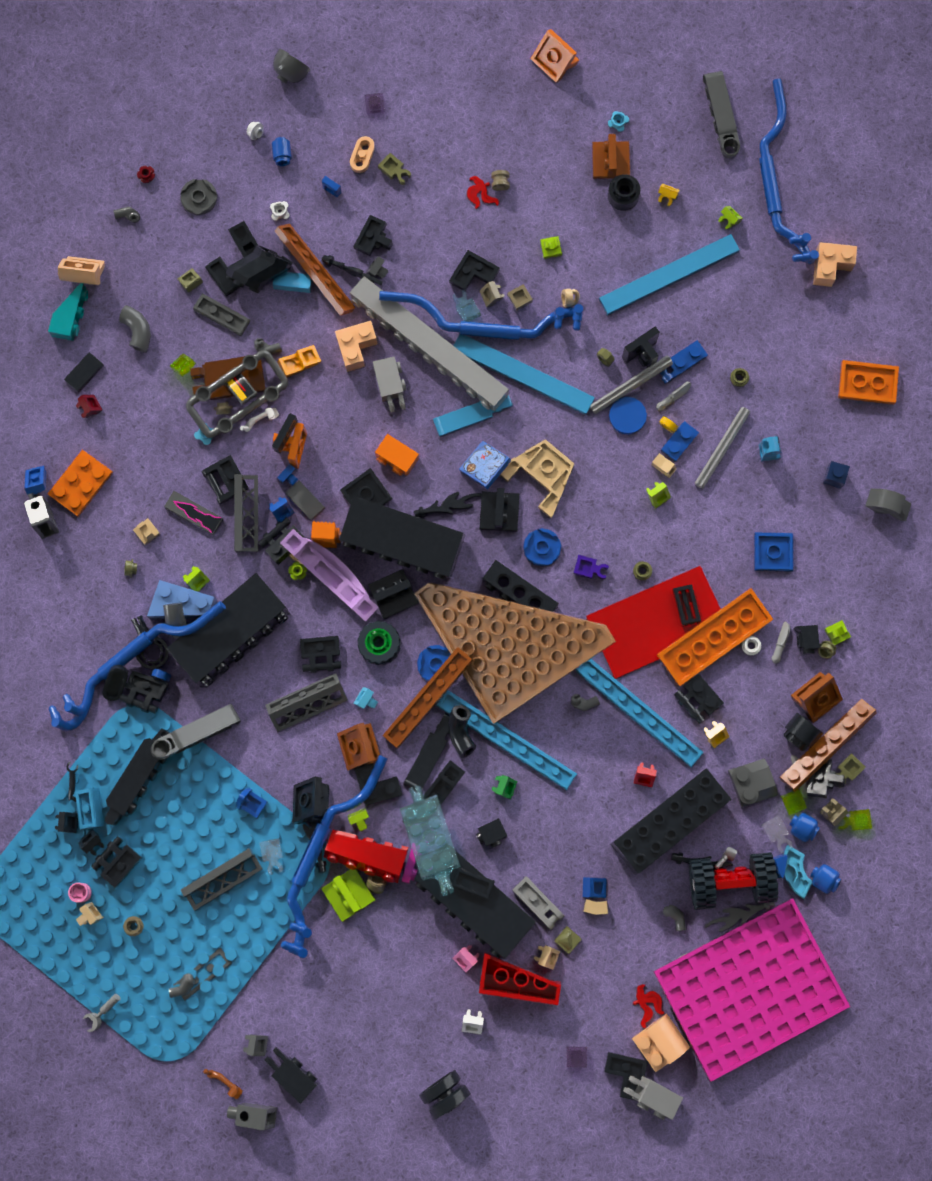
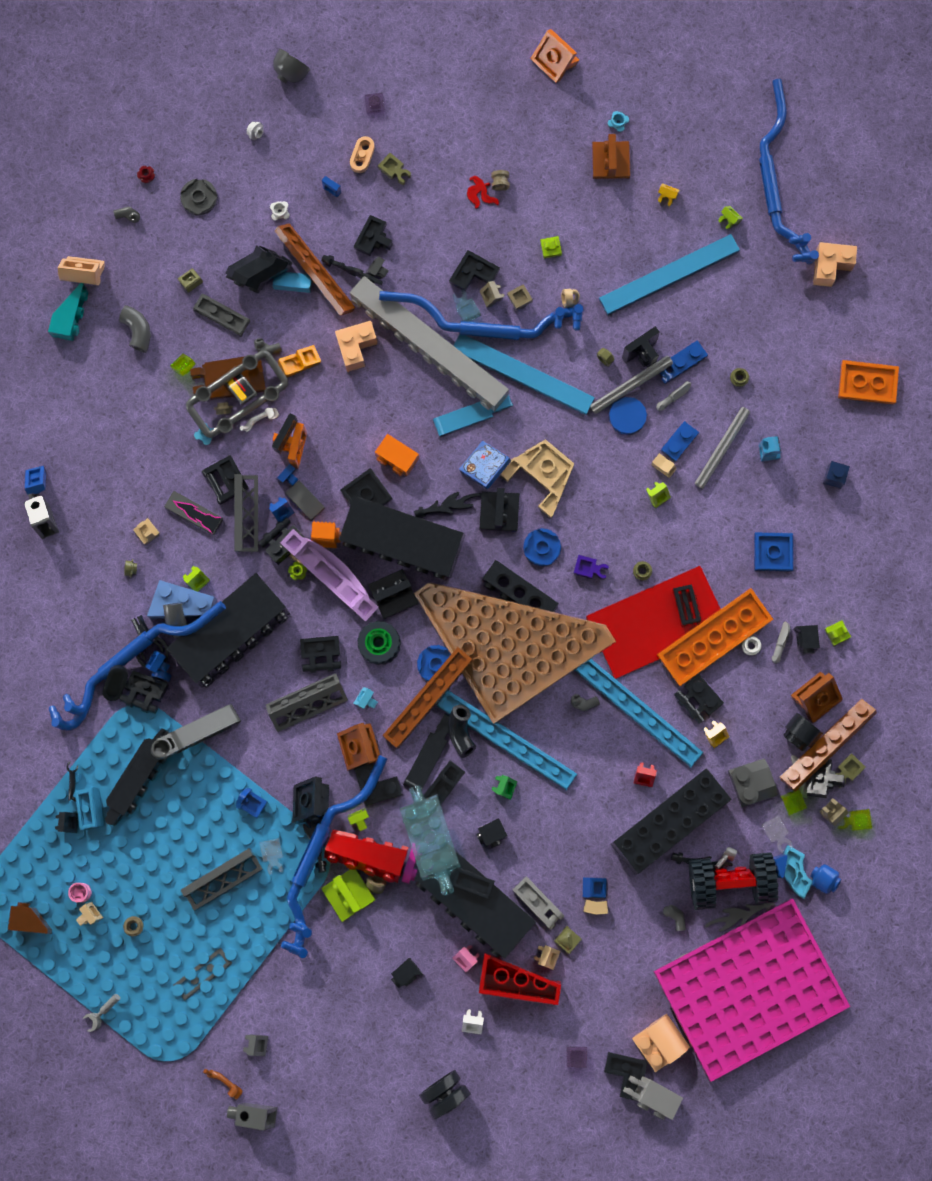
(27, 919): none -> reddish brown slope
(80, 483): orange plate -> none
(83, 372): black tile -> none
(89, 404): dark red tile -> none
(89, 841): black tile -> none
(121, 864): black plate -> none
(156, 662): none -> blue tile
(184, 988): dark grey arm -> none
(217, 270): black tile -> none
(243, 238): black slope -> none
(281, 151): blue brick -> none
(292, 1076): black hinge -> none
(389, 381): light grey hinge -> none
(406, 973): none -> black window
(626, 183): black piece -> none
(649, 997): red piece -> none
(668, 424): yellow tile -> none
(722, 112): dark grey piece -> none
(804, 827): blue head -> none
(827, 649): olive plate -> none
(888, 502): dark grey brick -> none

